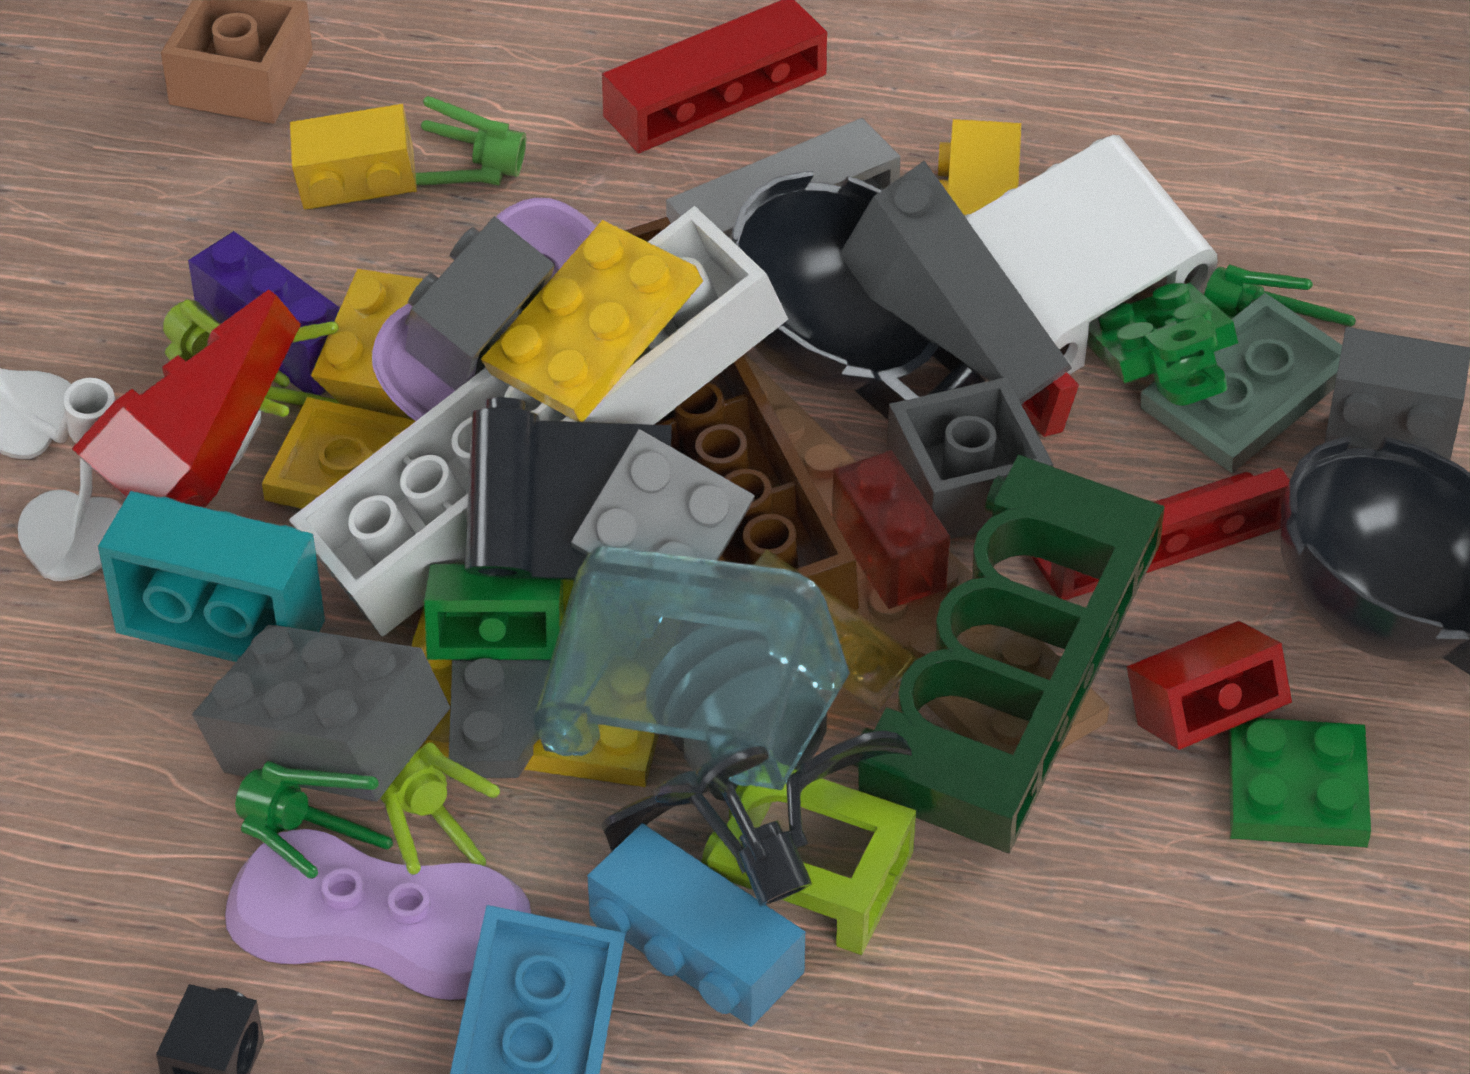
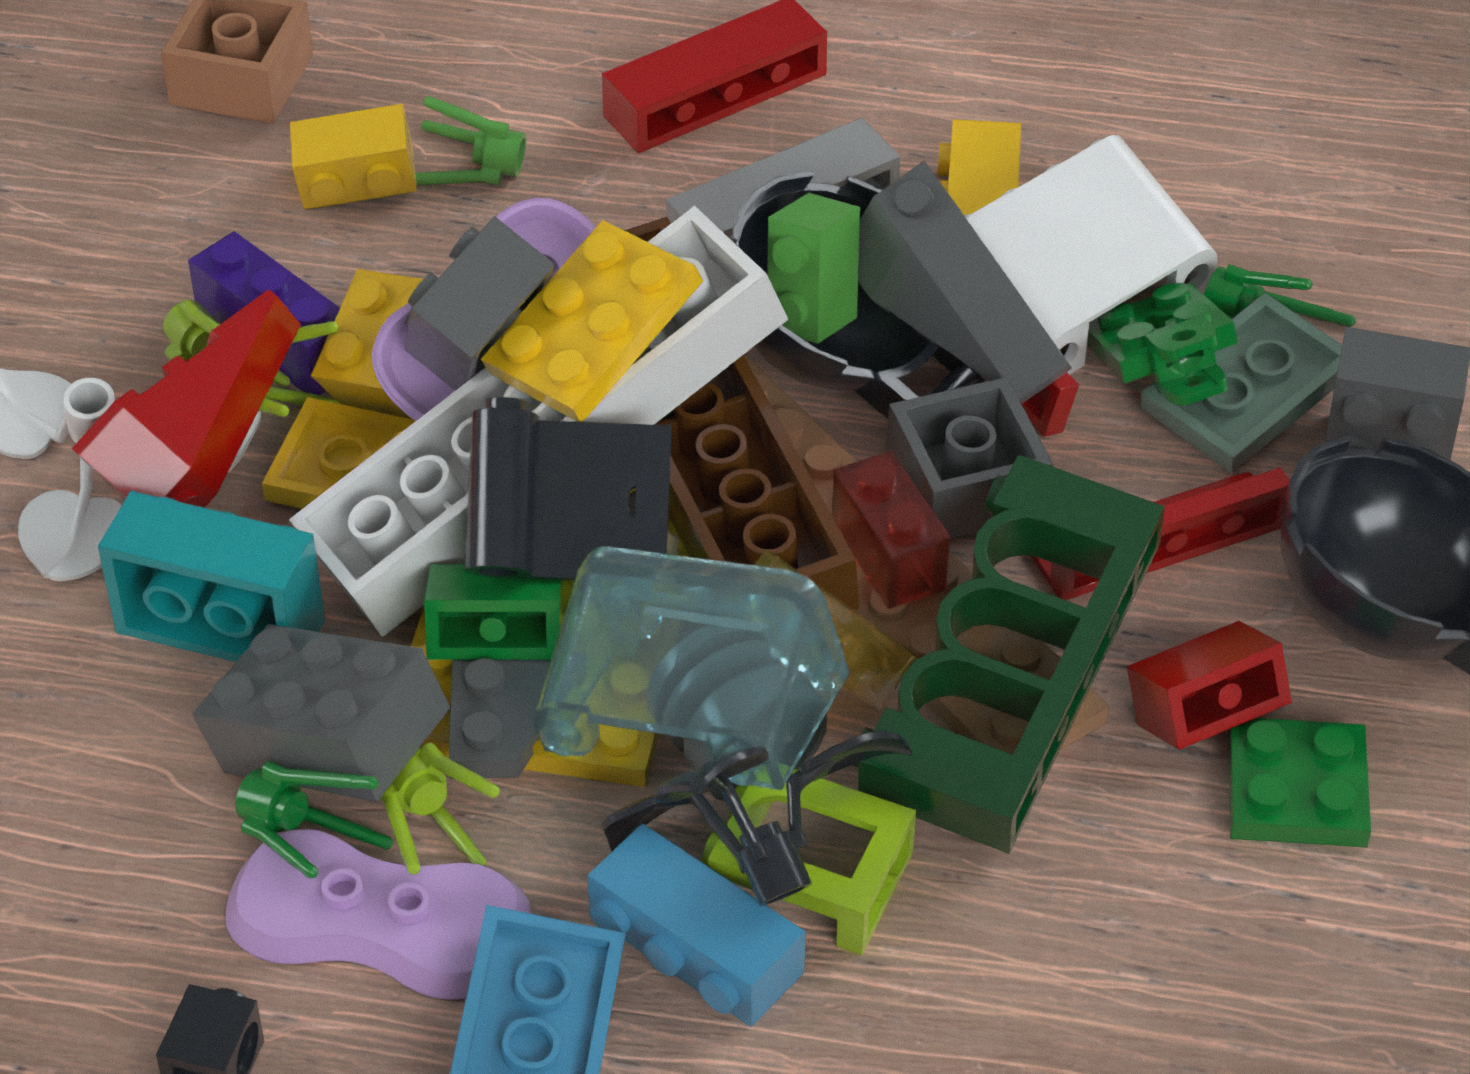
(663, 505): light grey plate -> none
(815, 264): none -> bright green brick

